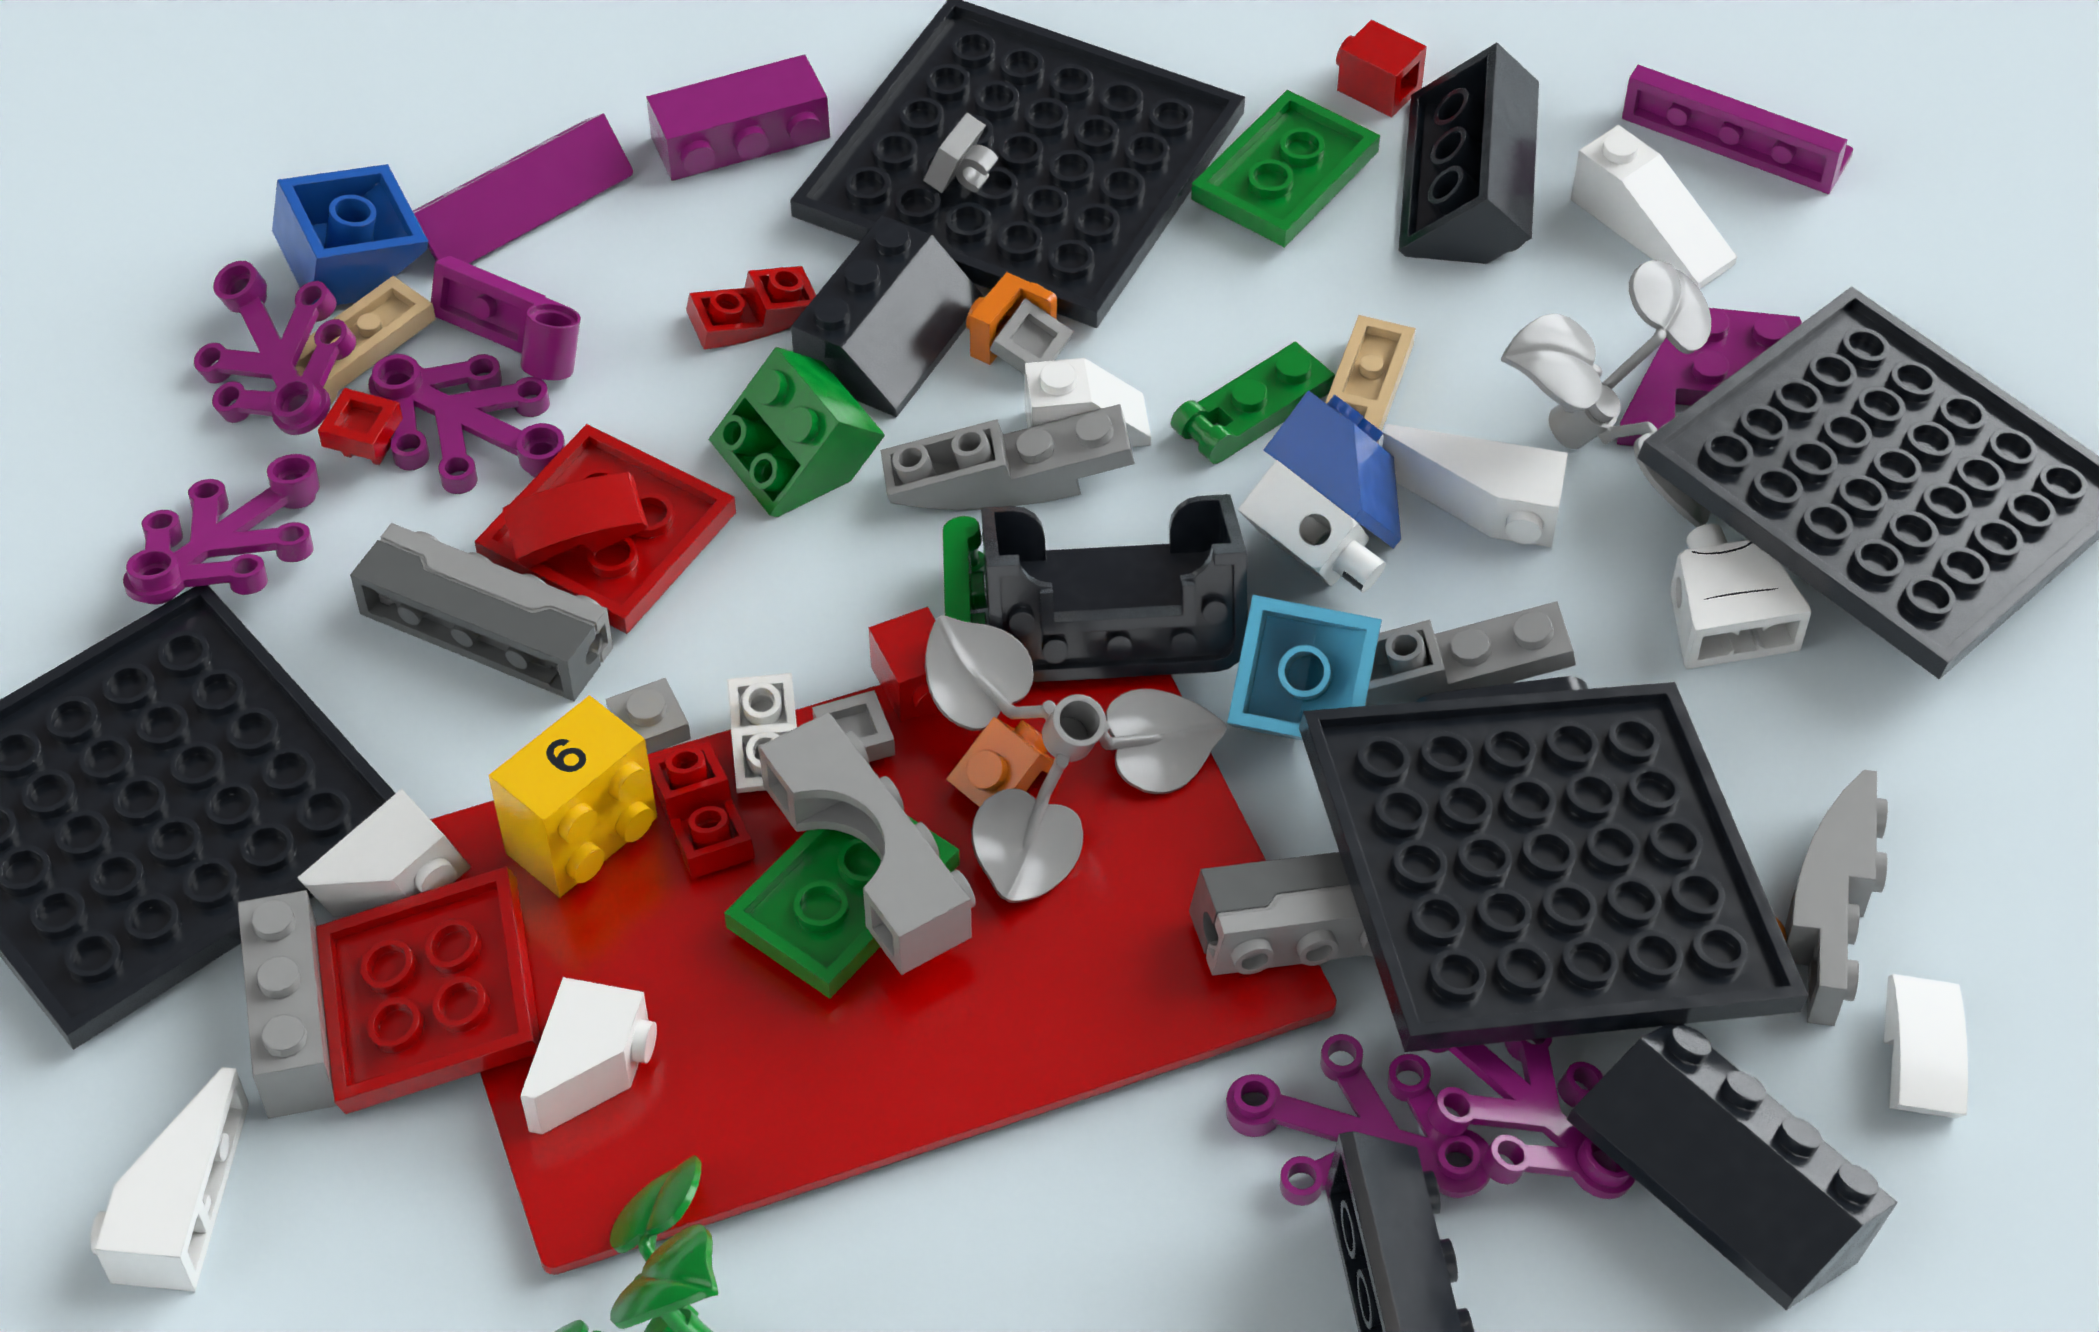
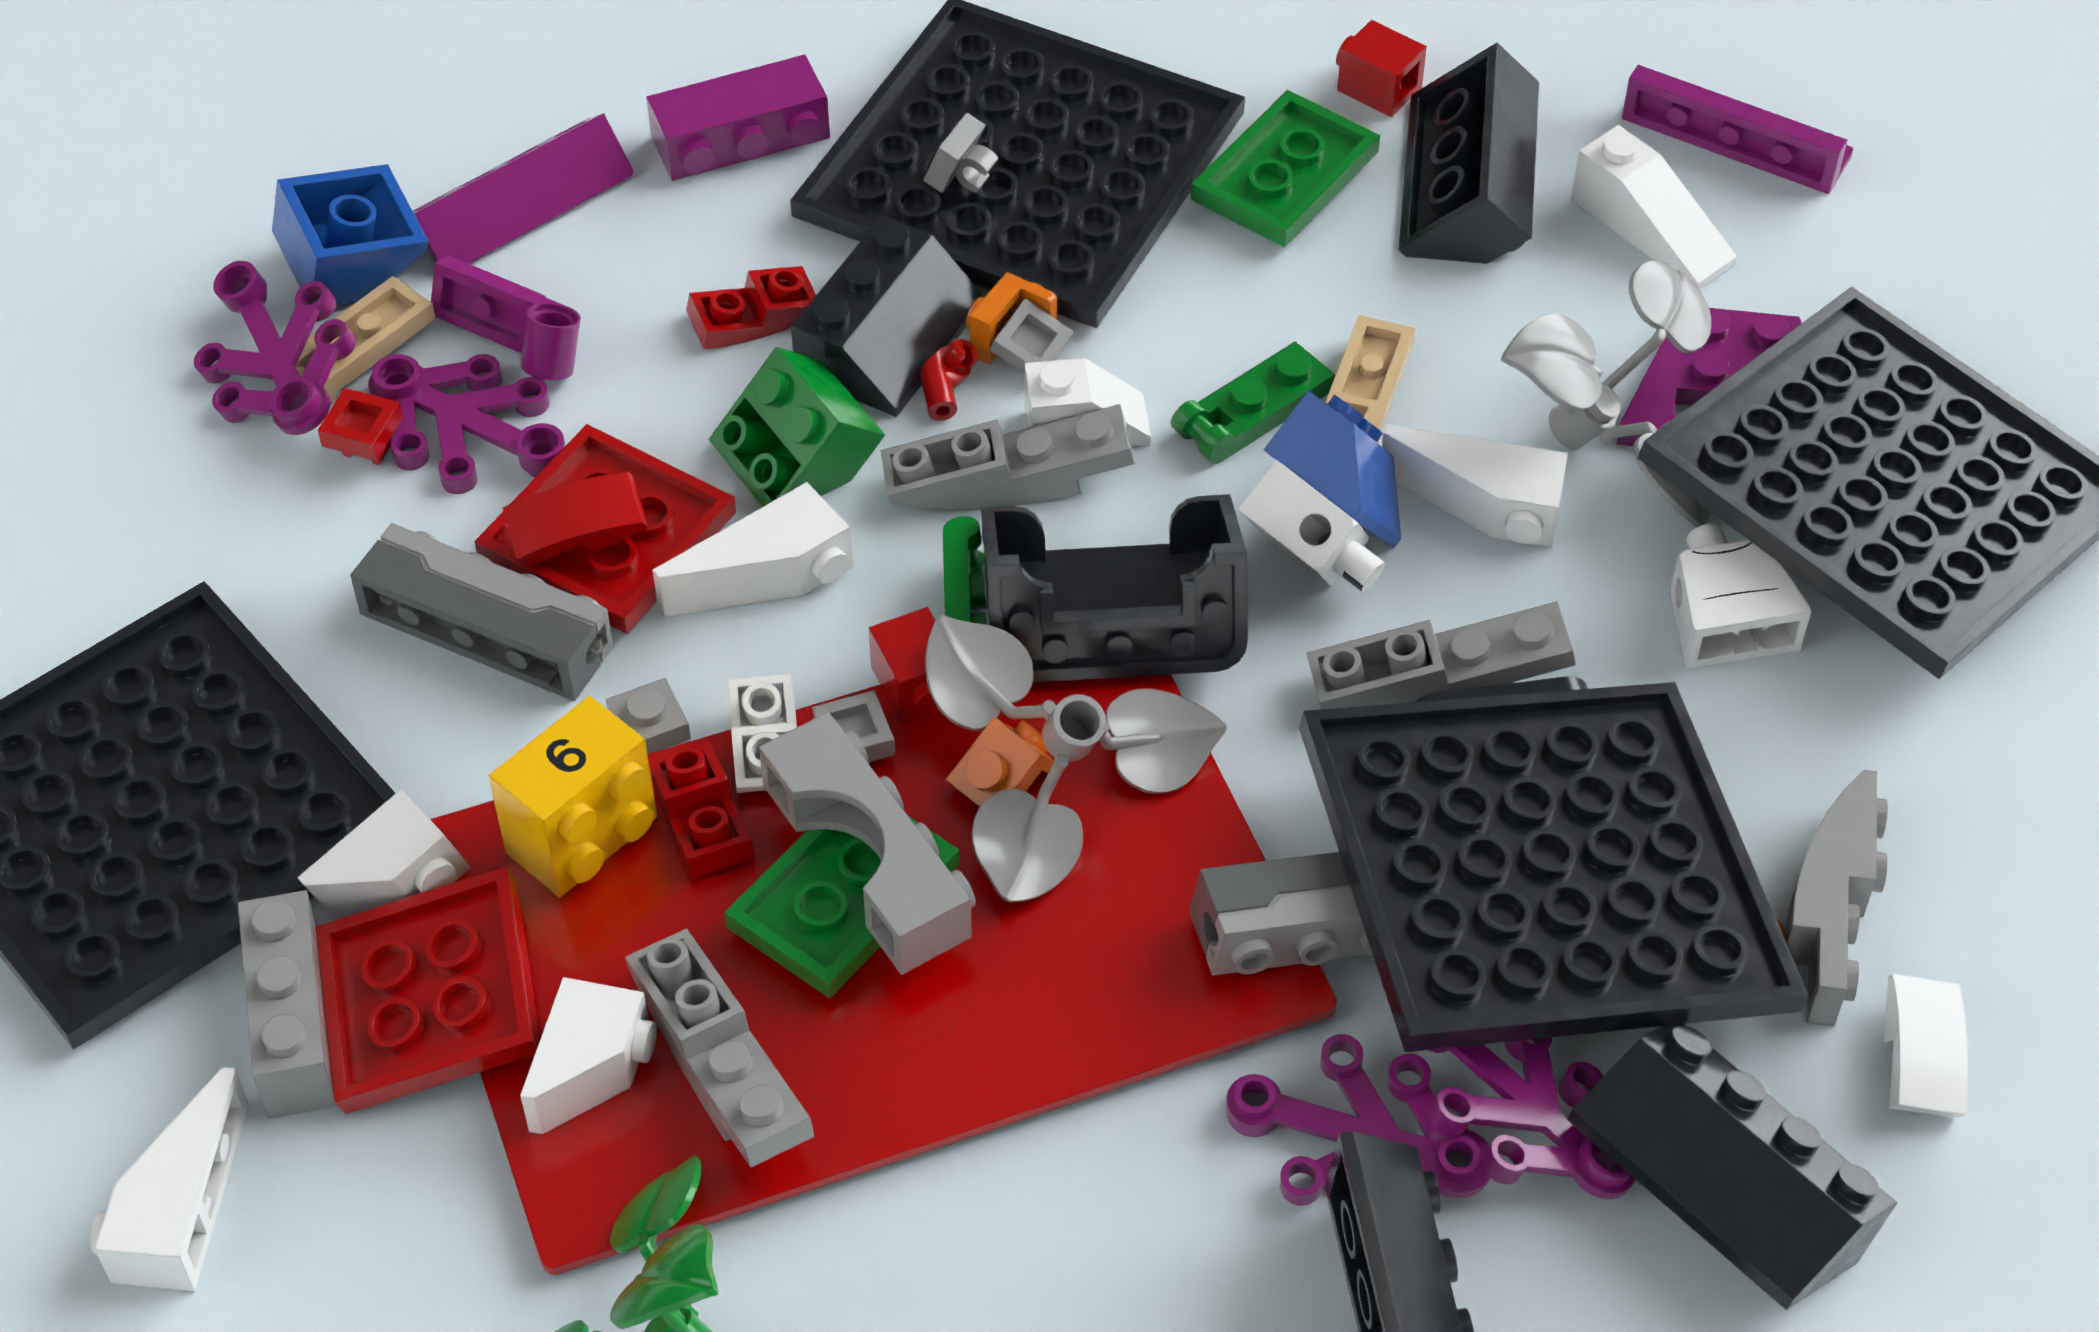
(161, 574): magenta plant -> none
(717, 1050): none -> light grey slope
(761, 558): none -> white slope
(943, 374): none -> red arm
(1299, 662): medium azure slope -> none

